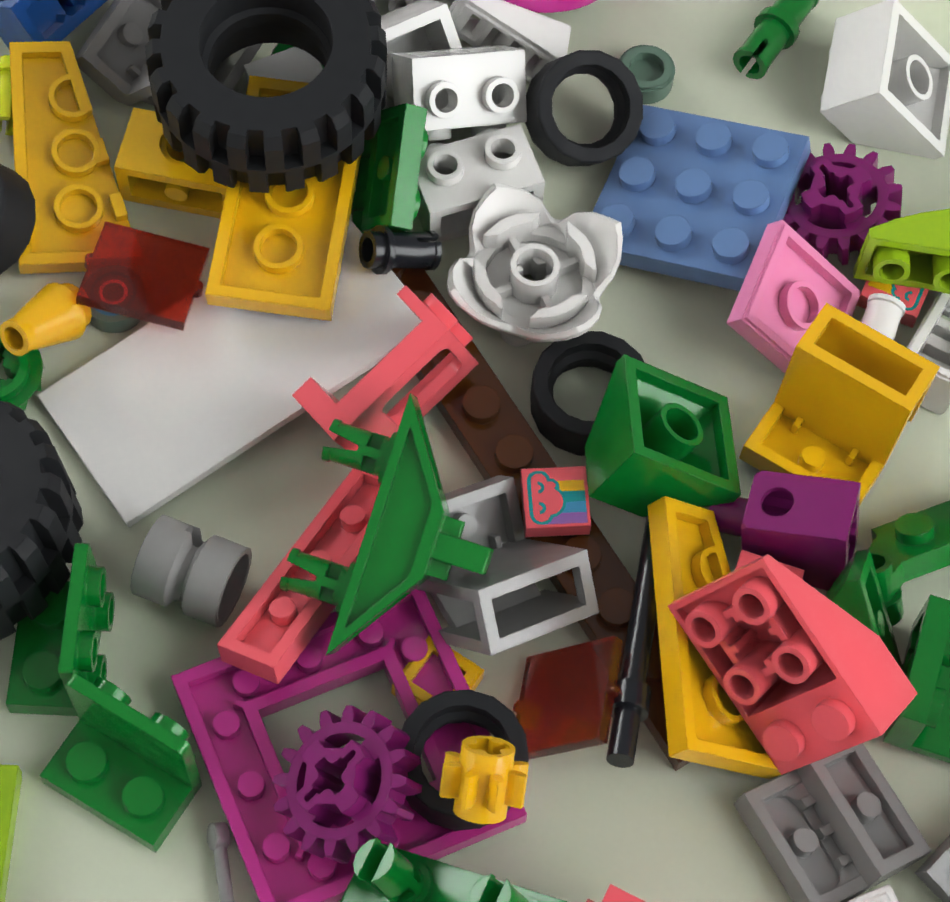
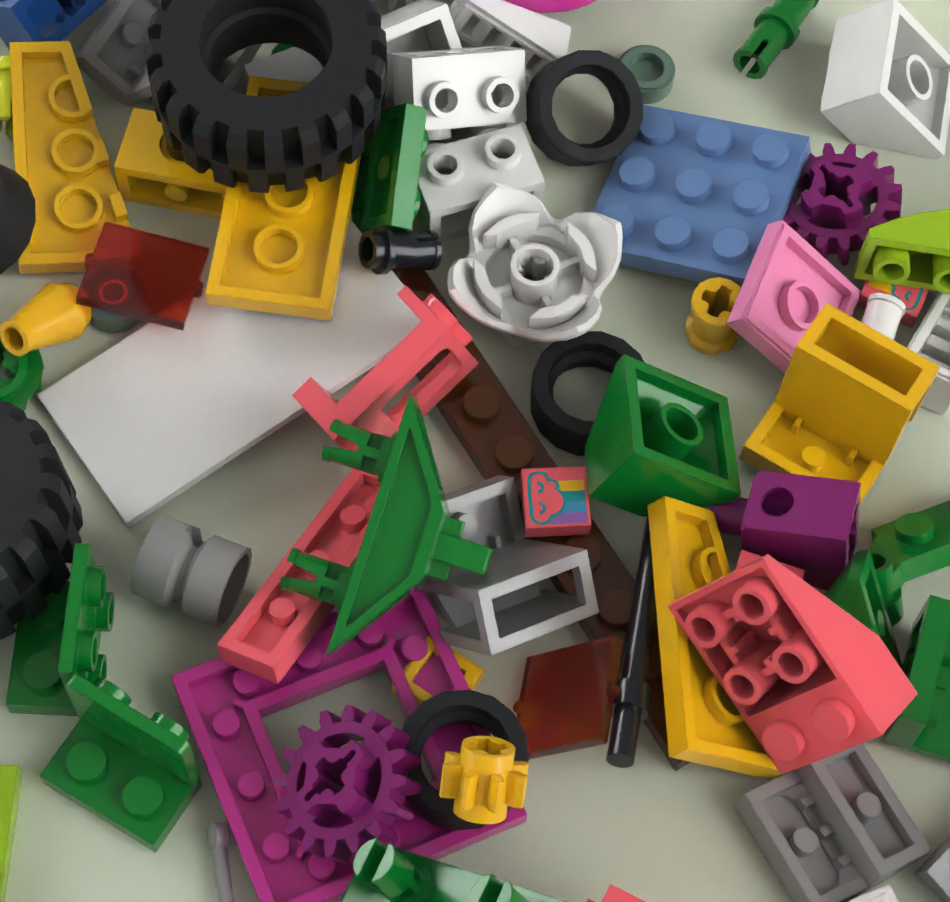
(710, 333): none -> yellow bush

